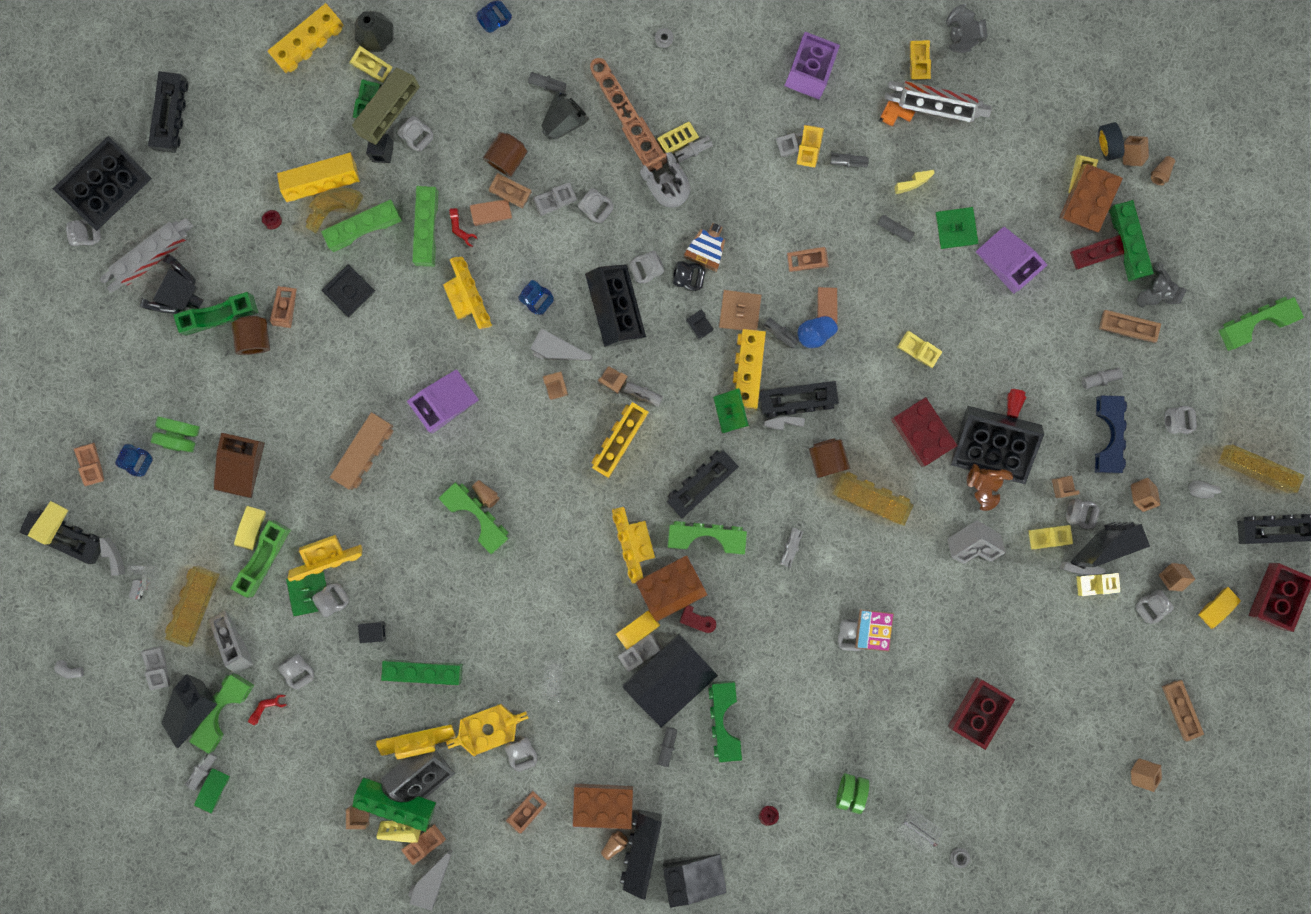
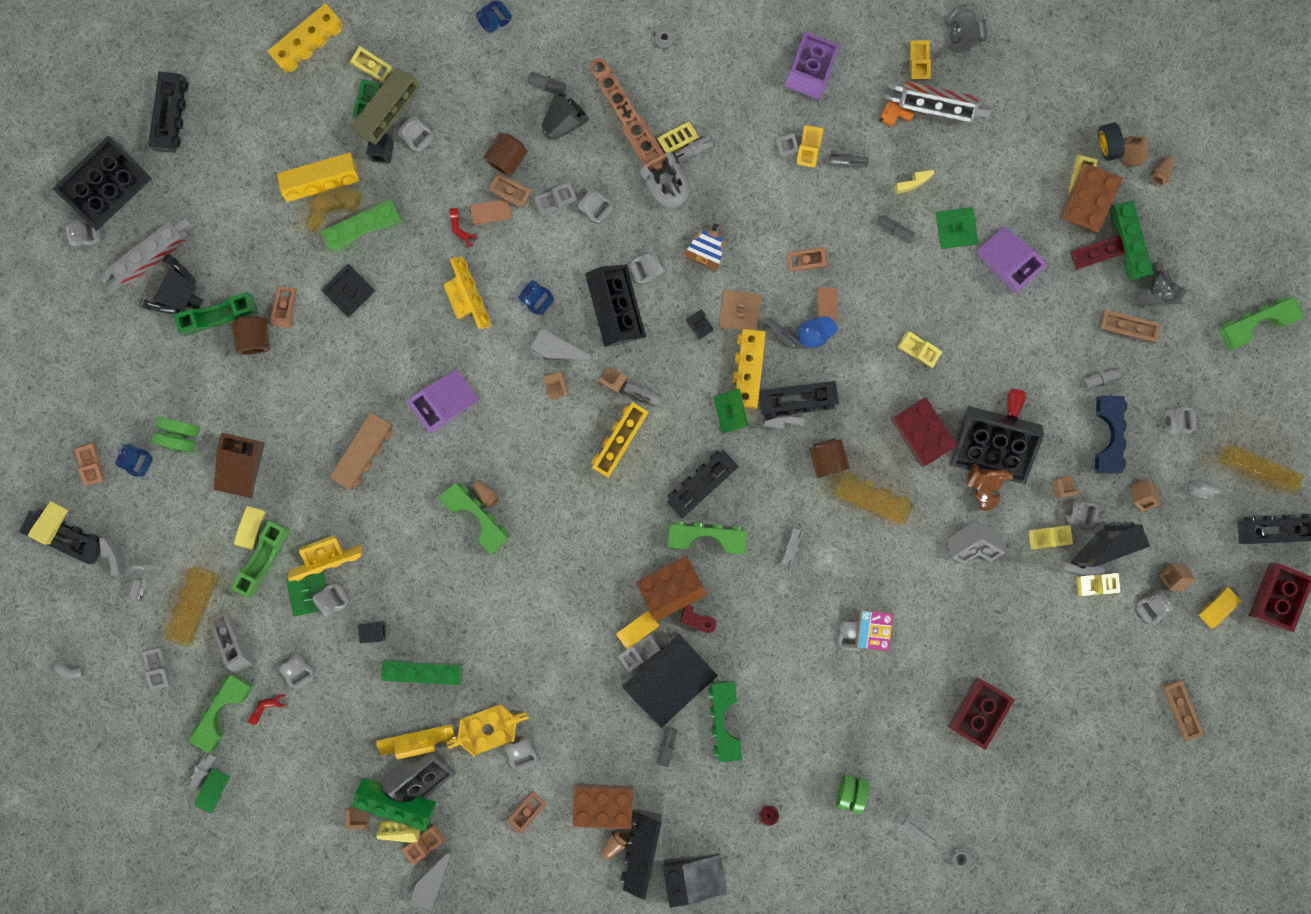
(187, 709): black slope -> none
(271, 219): dark red tile -> none
(373, 31): pearl dark grey cone -> none
(424, 226): bright green arch -> none
(634, 542): yellow bracket -> none
(683, 275): black piece -> none
(1146, 775): medium nougat panel -> none

